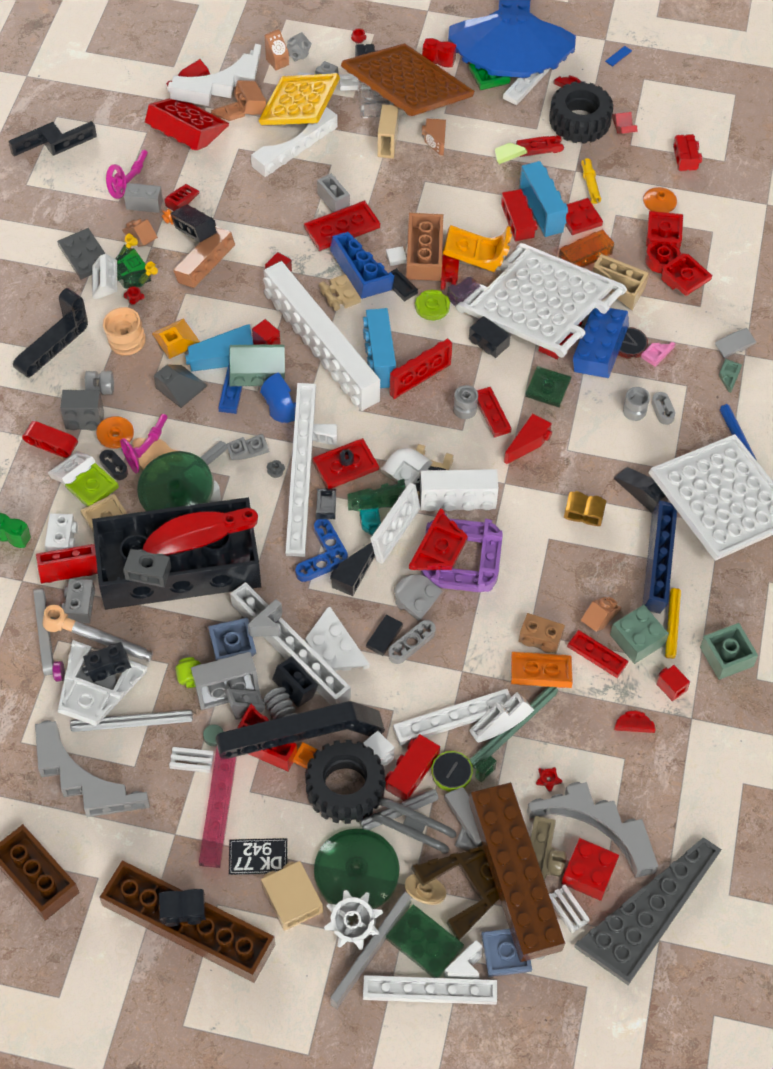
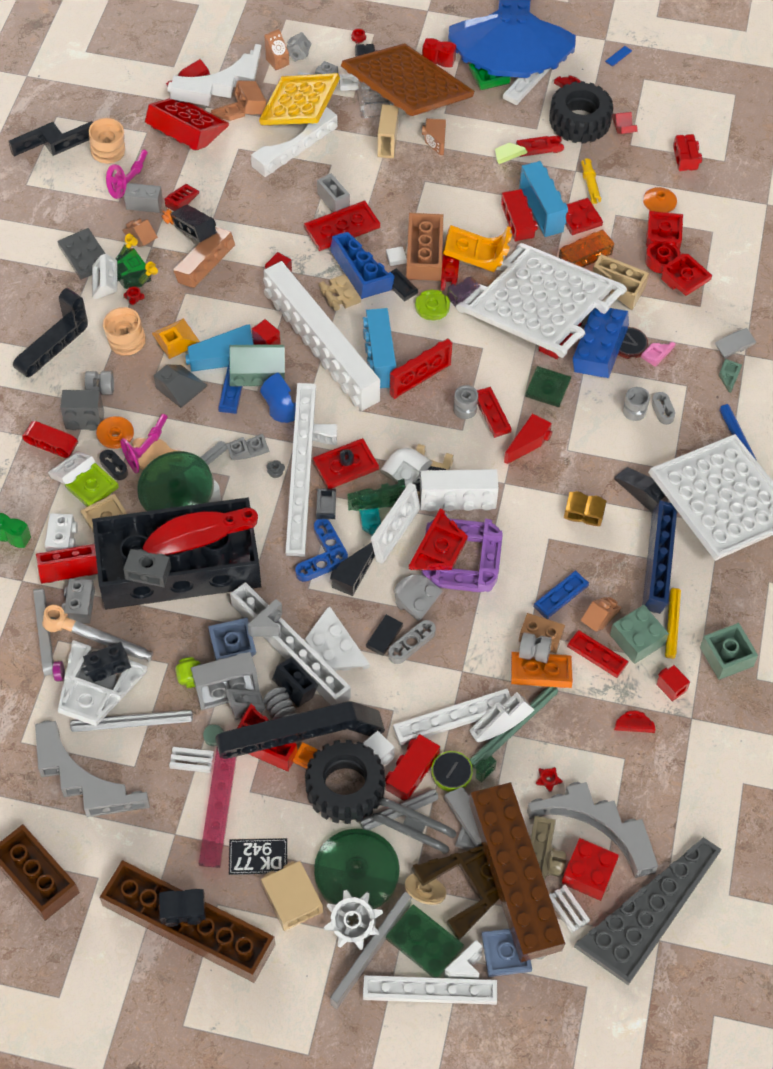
(107, 140): none -> light nougat wheel
(489, 337): black brick -> none
(535, 647): none -> light grey wheel
(561, 594): none -> blue tile

